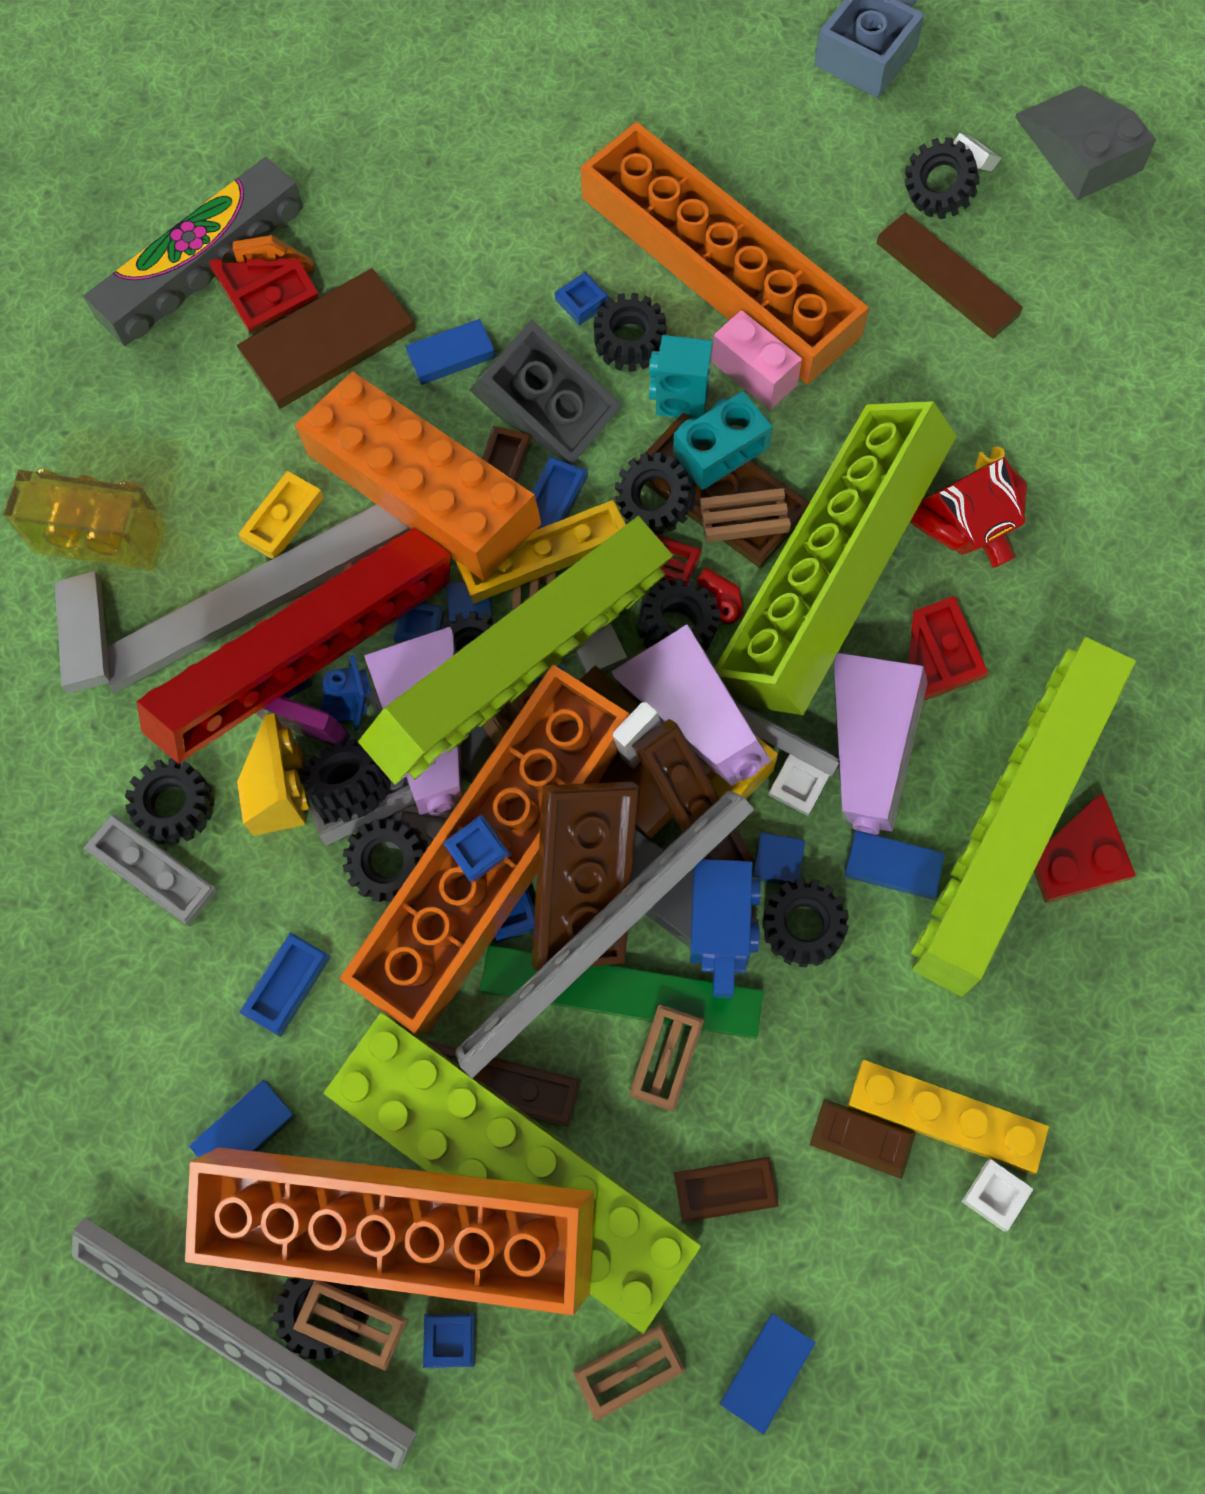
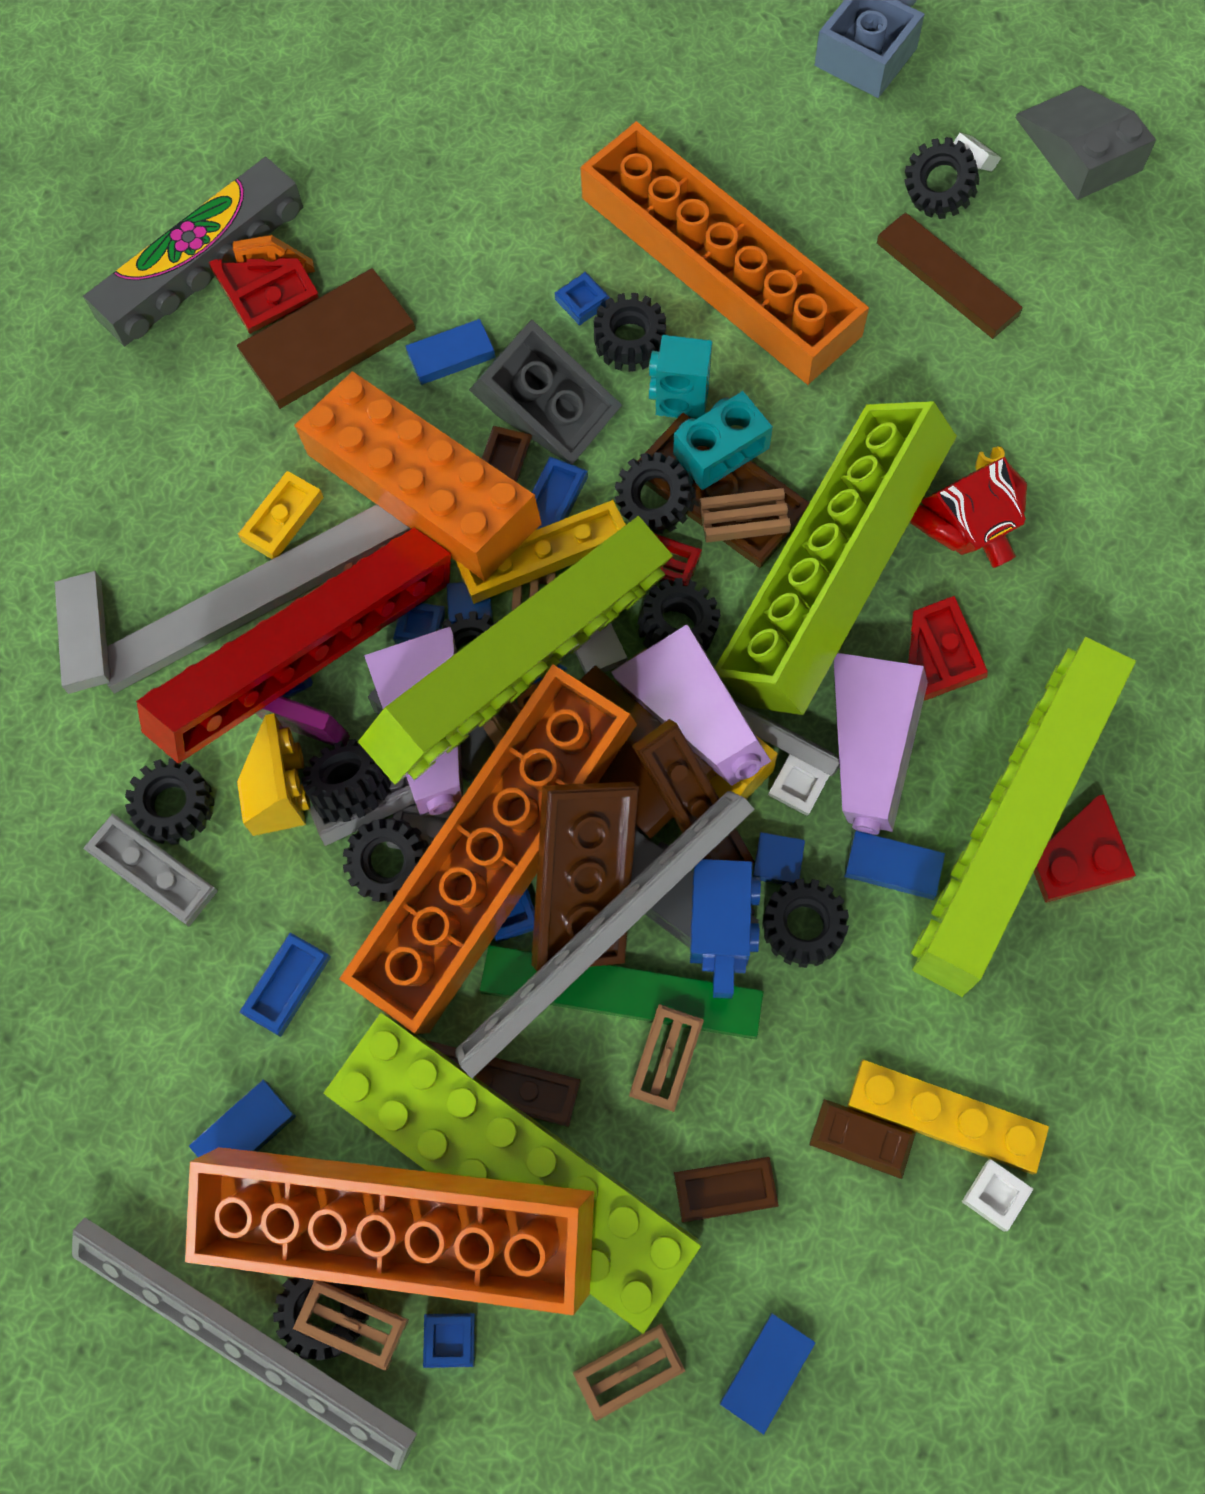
(86, 519): clear yellow brick -> none
(345, 693): blue hinge -> none
(477, 848): blue tile -> none
(634, 728): white tile -> none
(726, 594): red arm -> none
(756, 359): bright pink brick -> none

